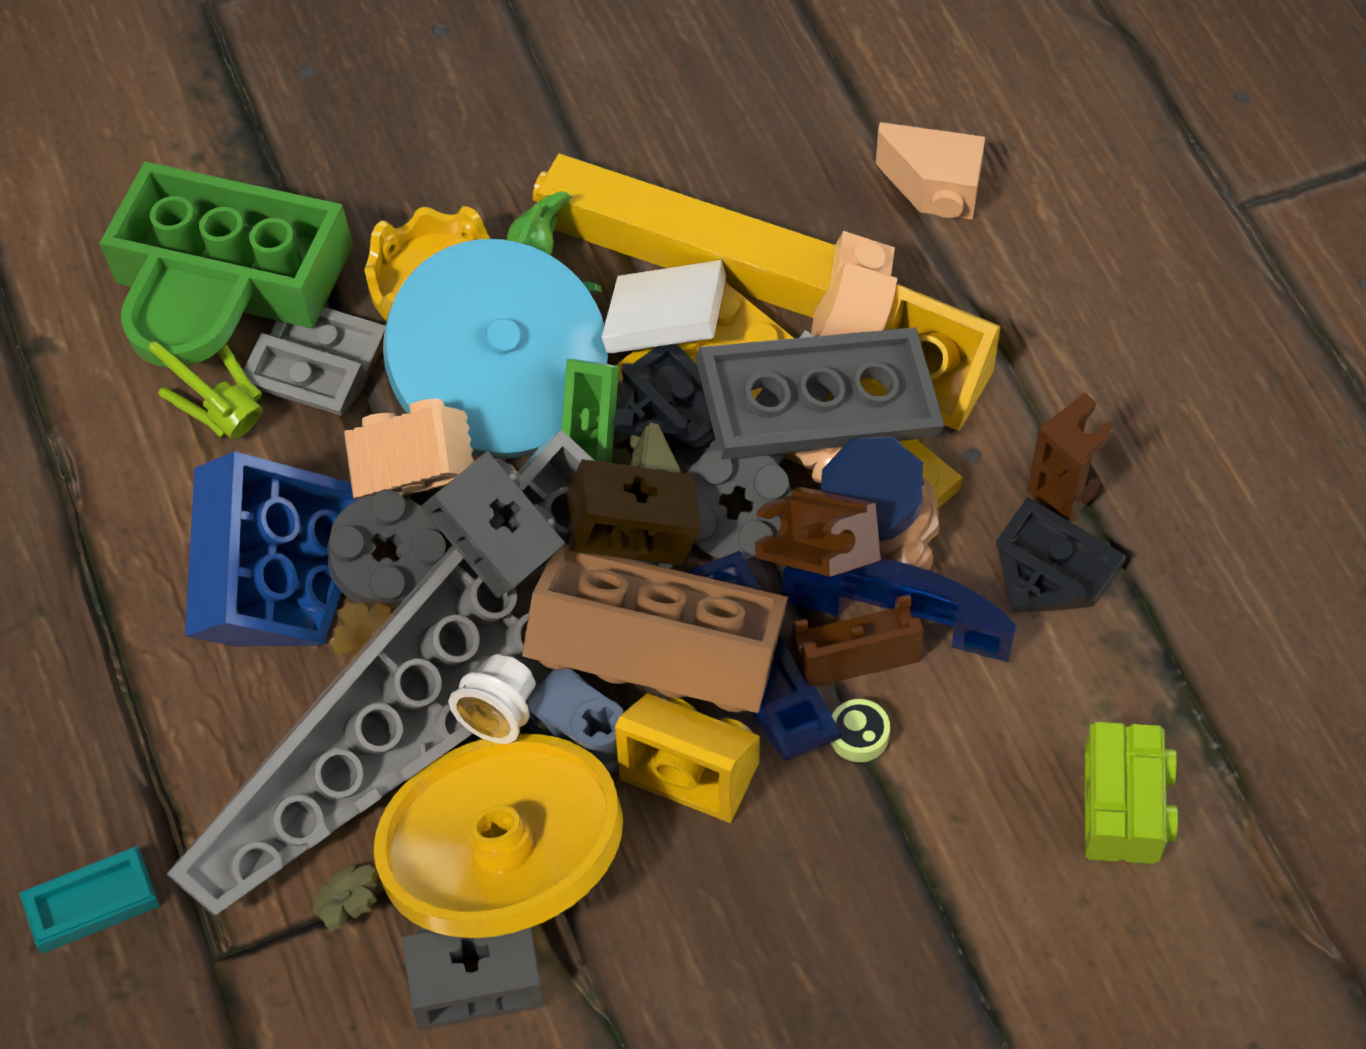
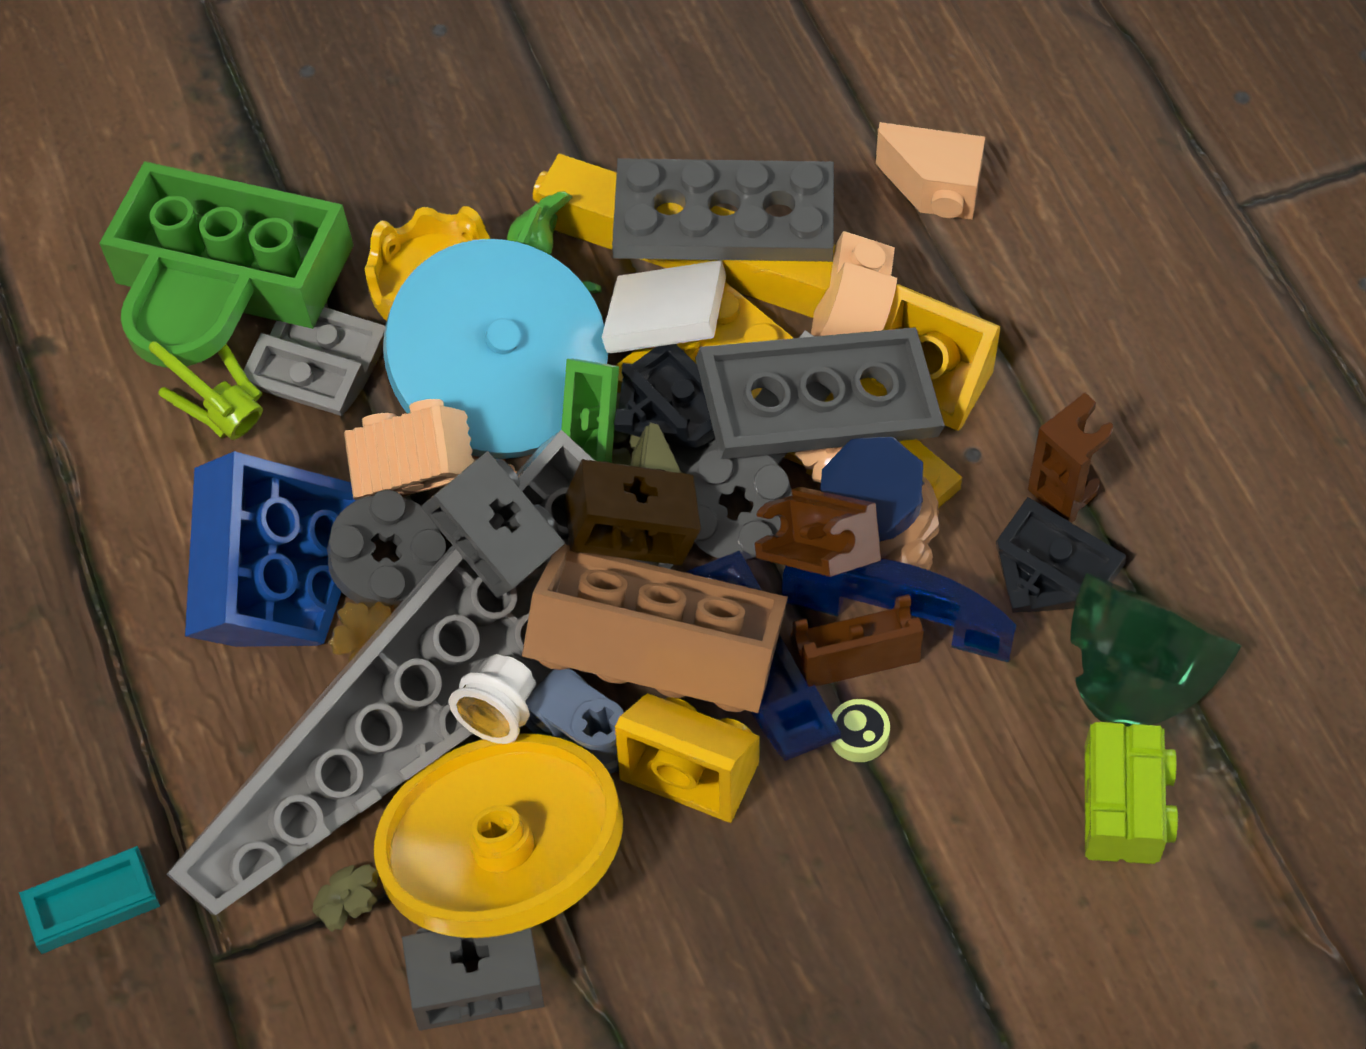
(744, 235): none -> dark grey plate
(1142, 656): none -> clear green brick

